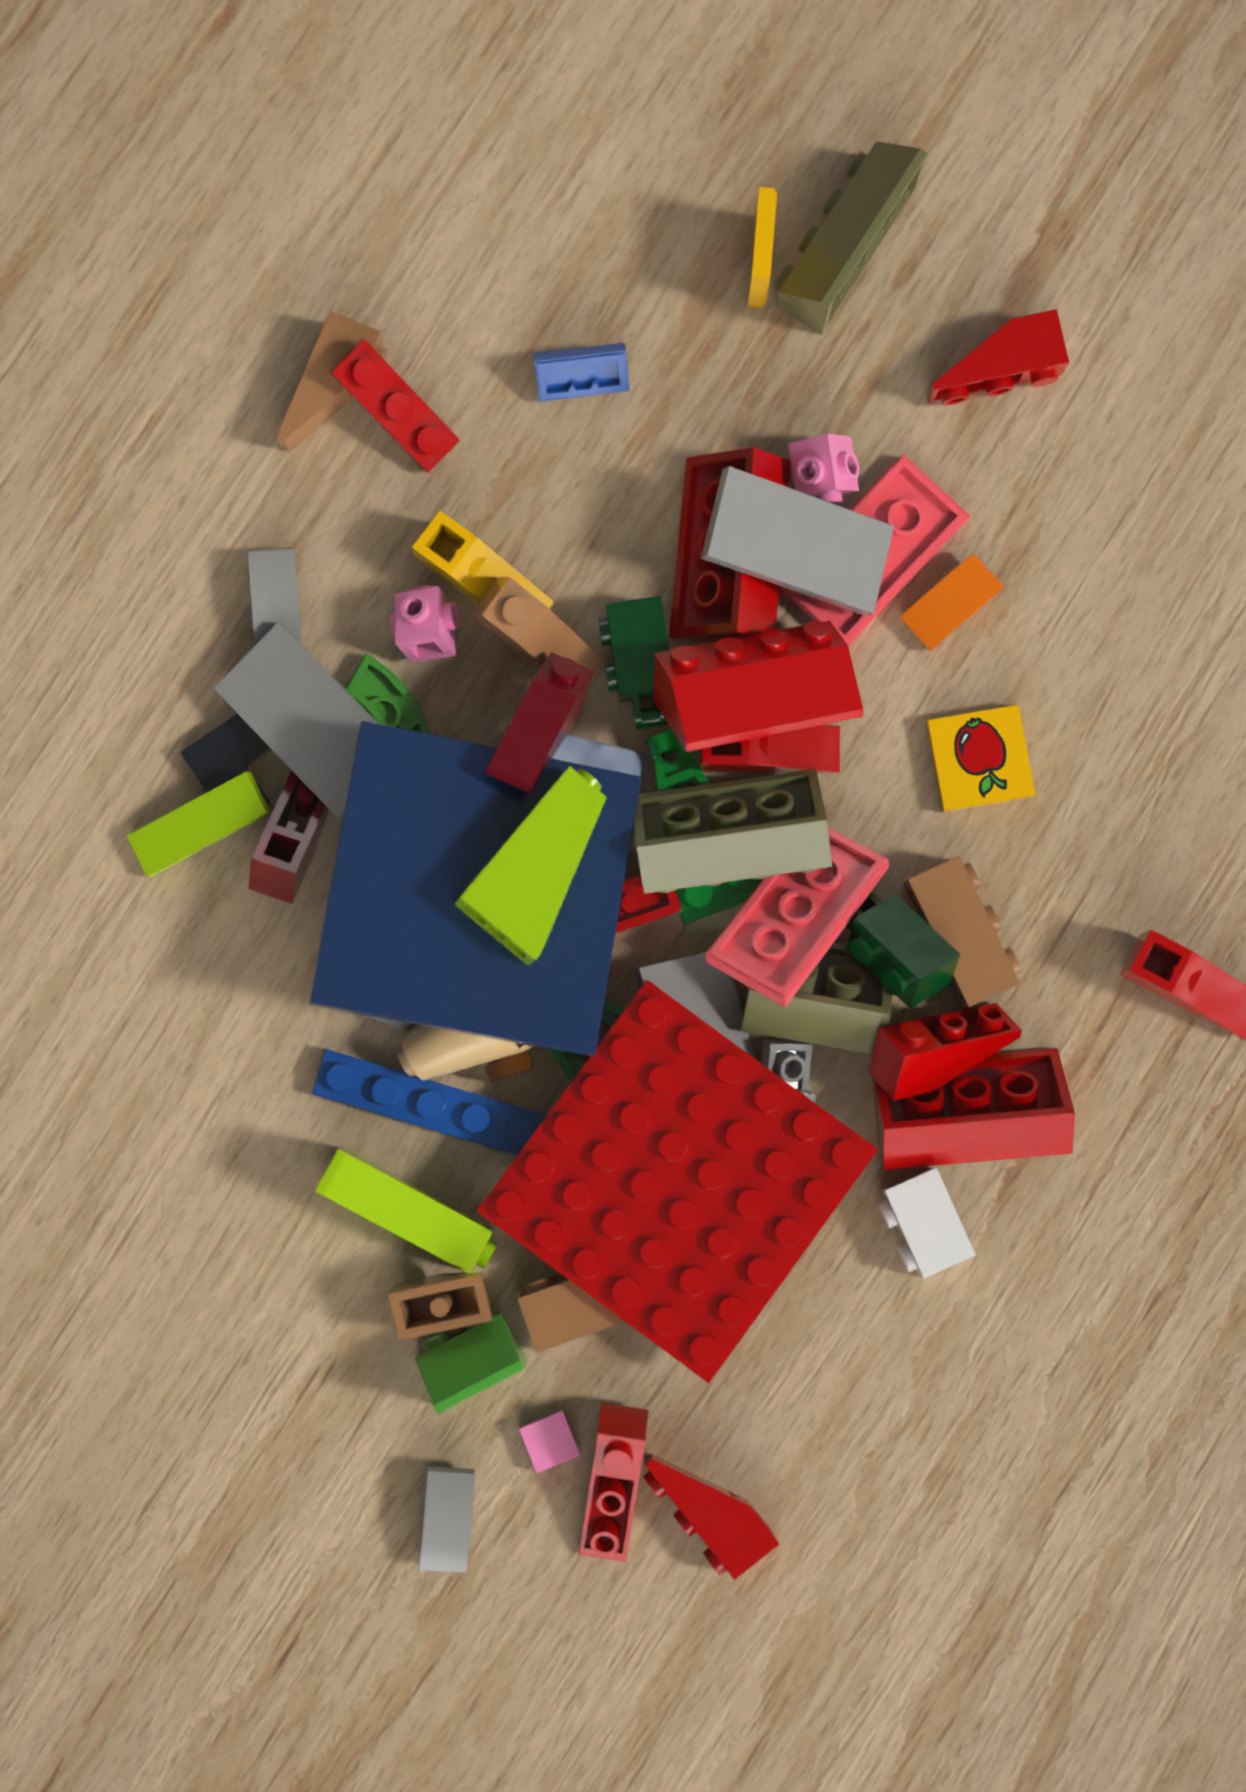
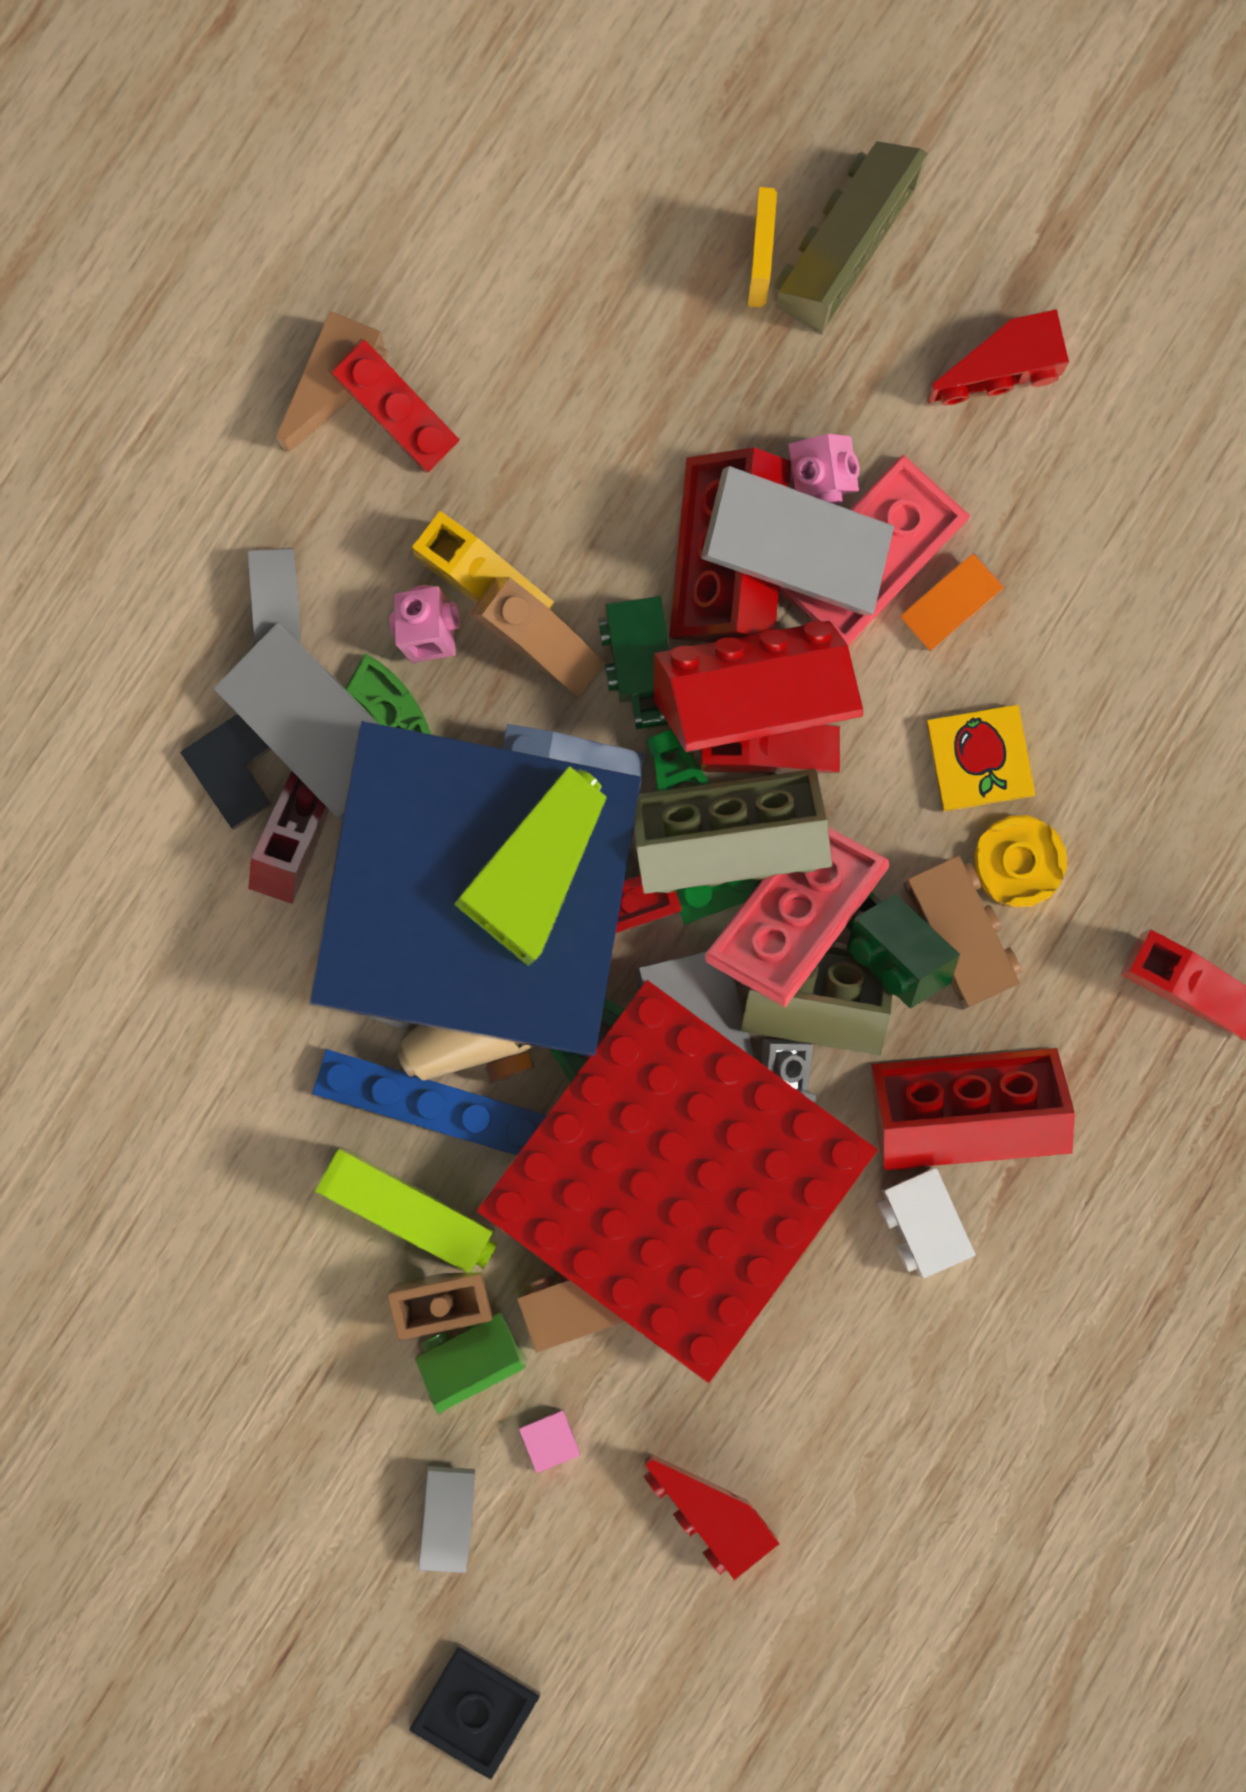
(199, 824): lime tile -> none
(475, 1711): none -> black tile
(541, 722): dark red slope -> none
(581, 372): plate -> none
(614, 1482): red slope -> none
(933, 1050): red slope -> none
(1020, 861): none -> yellow tile

